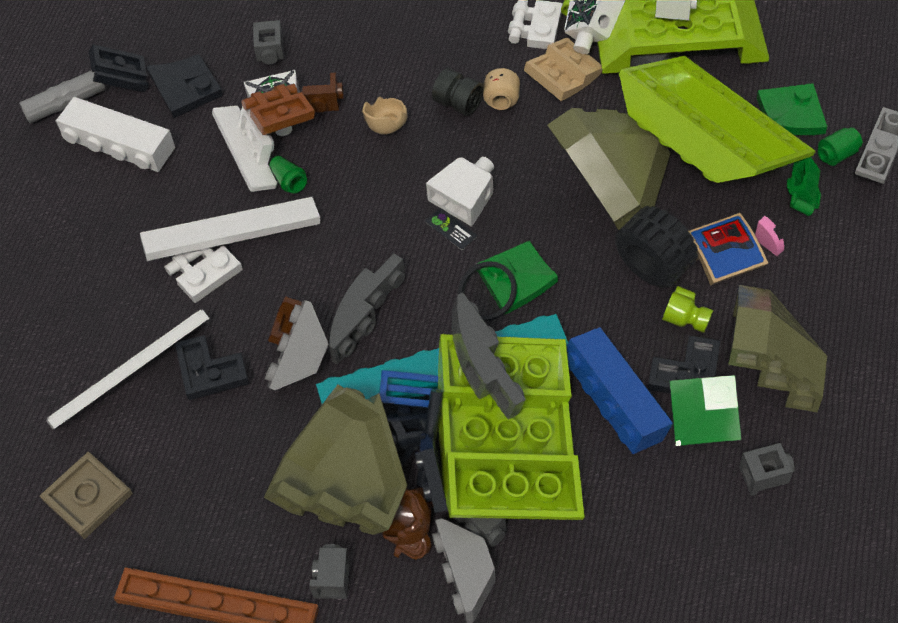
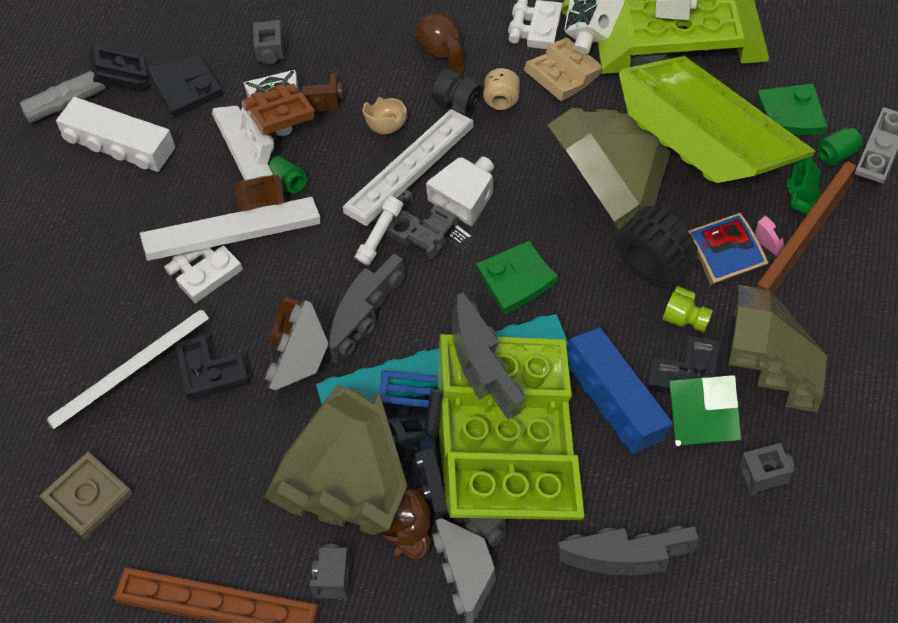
(259, 192): none -> reddish brown bracket
(390, 209): none -> white bar
(408, 166): none -> white tile
(422, 235): none -> dark grey piece
(441, 38): none -> reddish brown hair
(513, 287): black piece -> none
(614, 554): none -> dark grey slope
(808, 228): none -> dark orange tile

